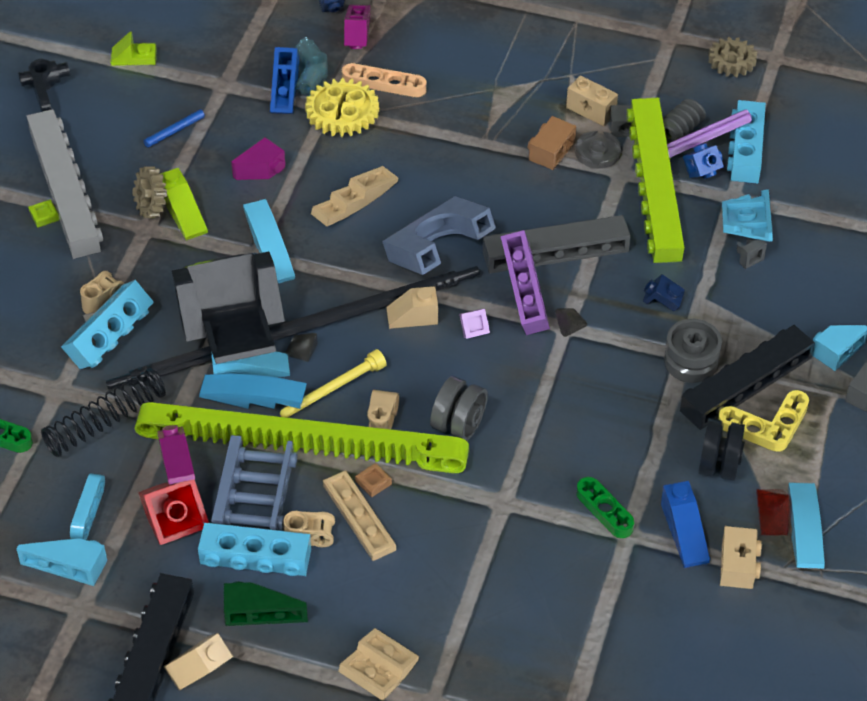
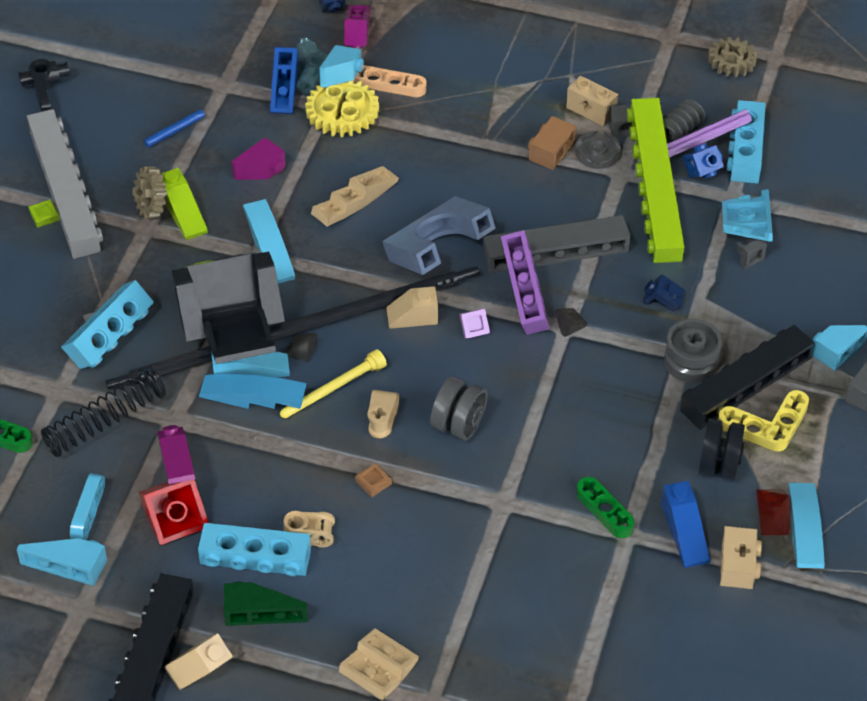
(98, 291): tan piece -> none
(128, 53): lime slope -> none
(233, 474): sand blue fence -> none
(340, 66): none -> medium azure slope
(359, 515): tan tile -> none
(445, 455): lime gear -> none

